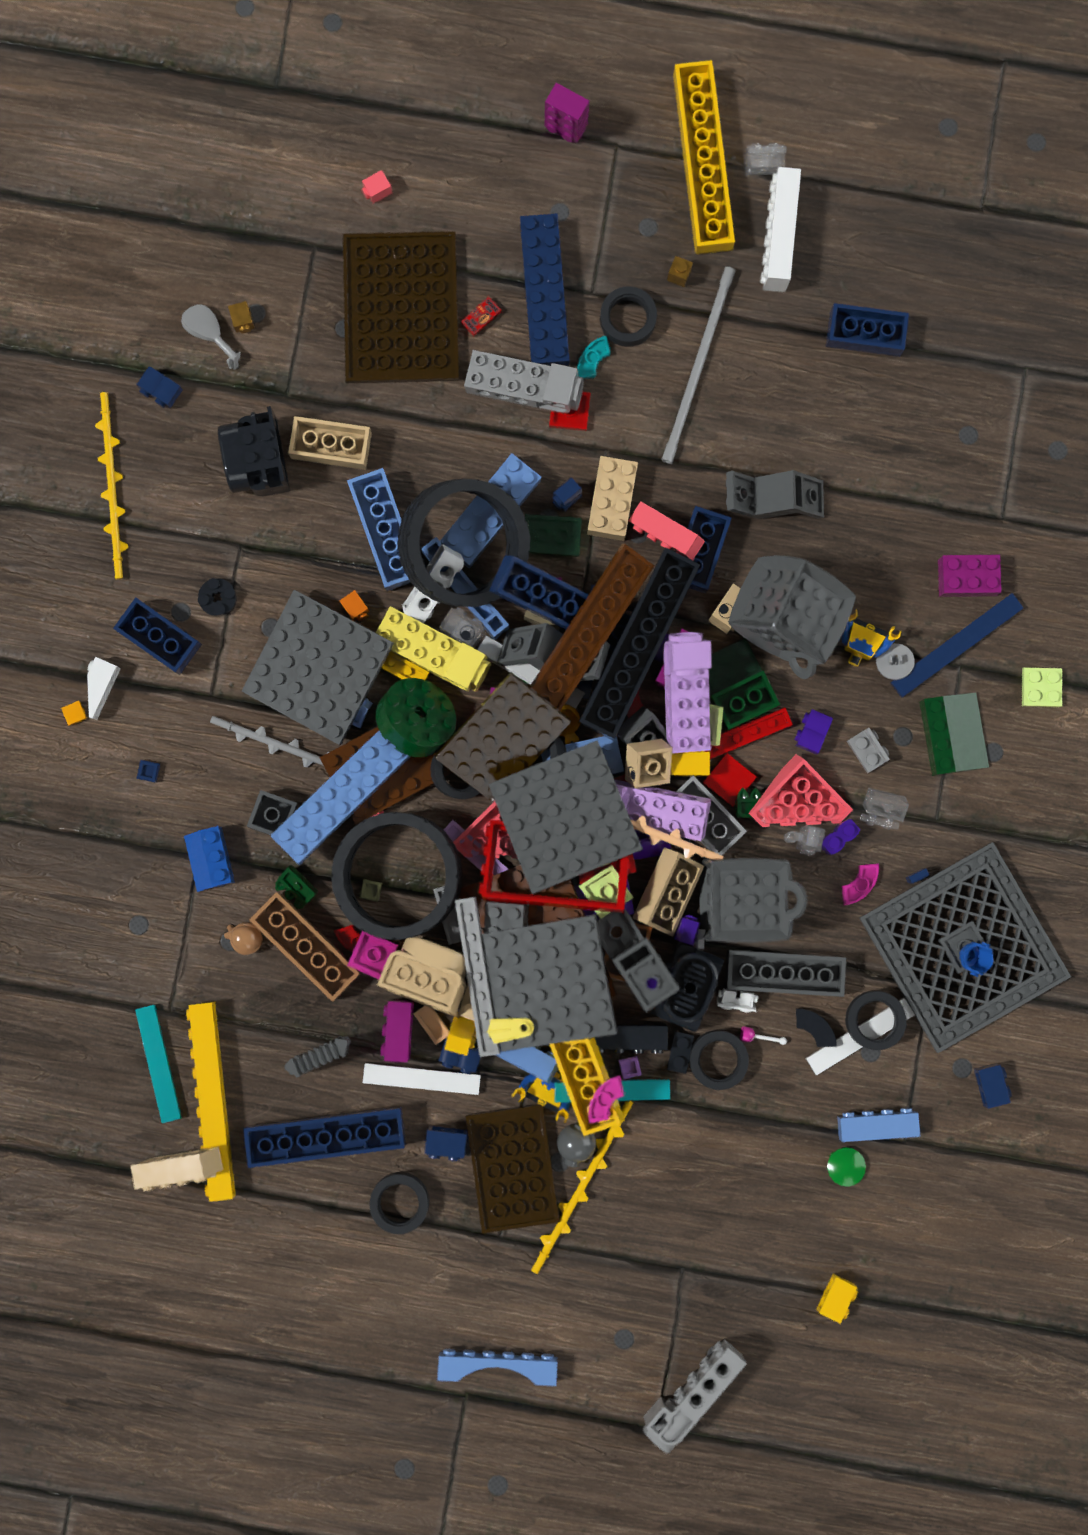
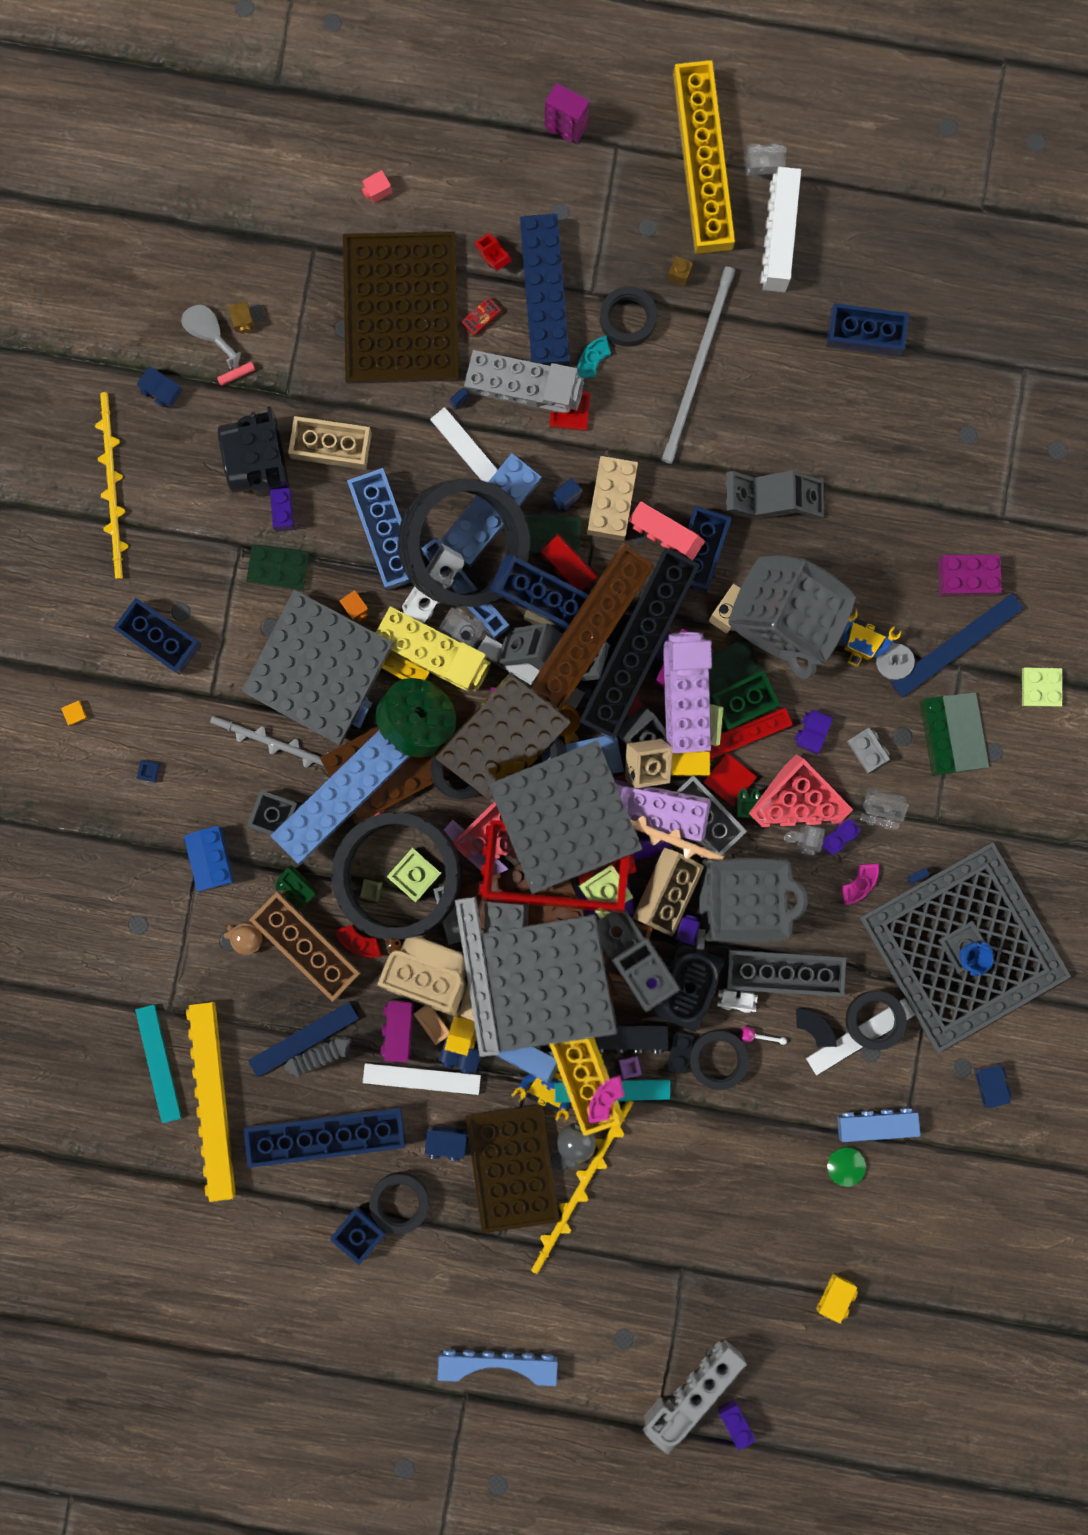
(100, 682): white slope -> none
(177, 1168): tan brick -> none
(217, 608): black plate -> none
(236, 373): none -> coral piece
(277, 567): none -> clear green plate
(282, 510): none -> dark purple brick
(303, 1039): none -> dark blue tile
(357, 1235): none -> dark blue brick
(371, 954): dark pink tile -> none
(414, 875): none -> yellowish green plate
(458, 398): none -> dark blue tile
(464, 445): none -> white tile
(492, 252): none -> red brick
(509, 1029): light yellow piece -> none
(567, 562): none -> red brick
(736, 1424): none -> dark purple brick

